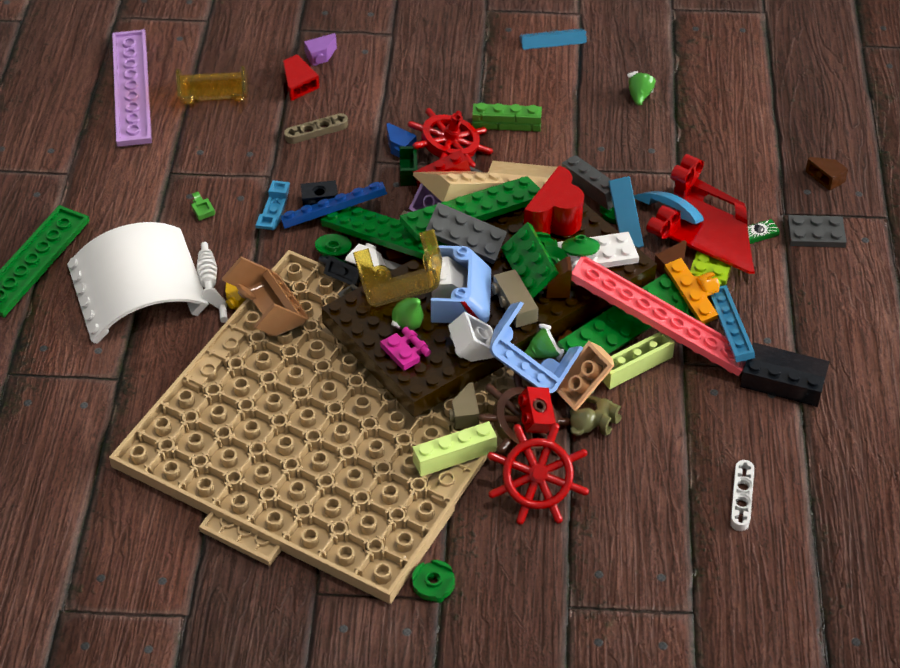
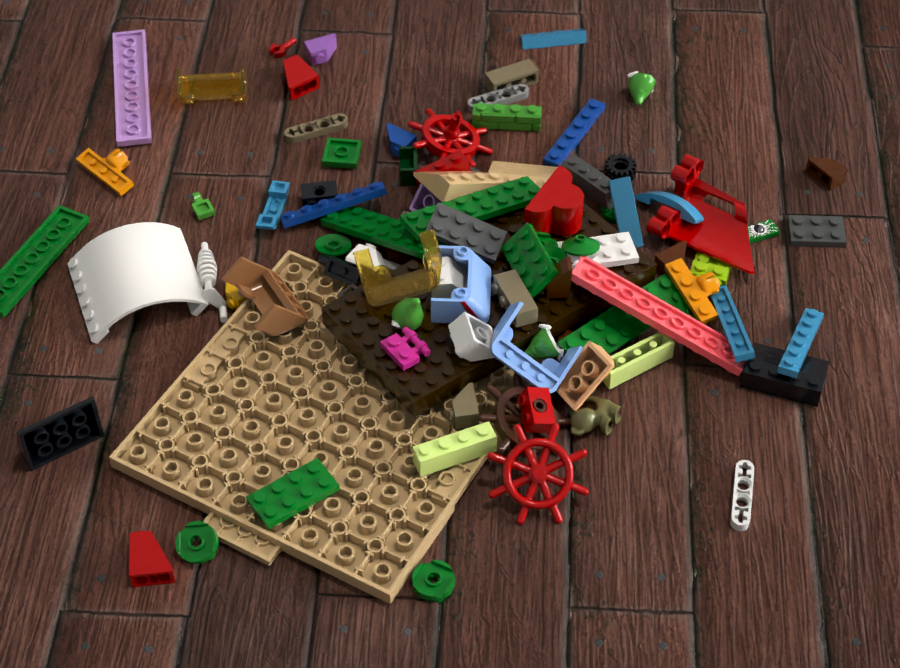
(60, 434): none -> black slope
(108, 169): none -> light orange plate
(147, 561): none -> red slope
(207, 548): none -> green plate
(280, 50): none -> red bar
(292, 493): none -> green plate
(342, 153): none -> green plate
(516, 93): none -> light grey beam
(518, 73): none -> dark tan brick
(574, 133): none -> blue plate
(627, 163): none -> black tyre
(800, 343): none -> dark azure plate

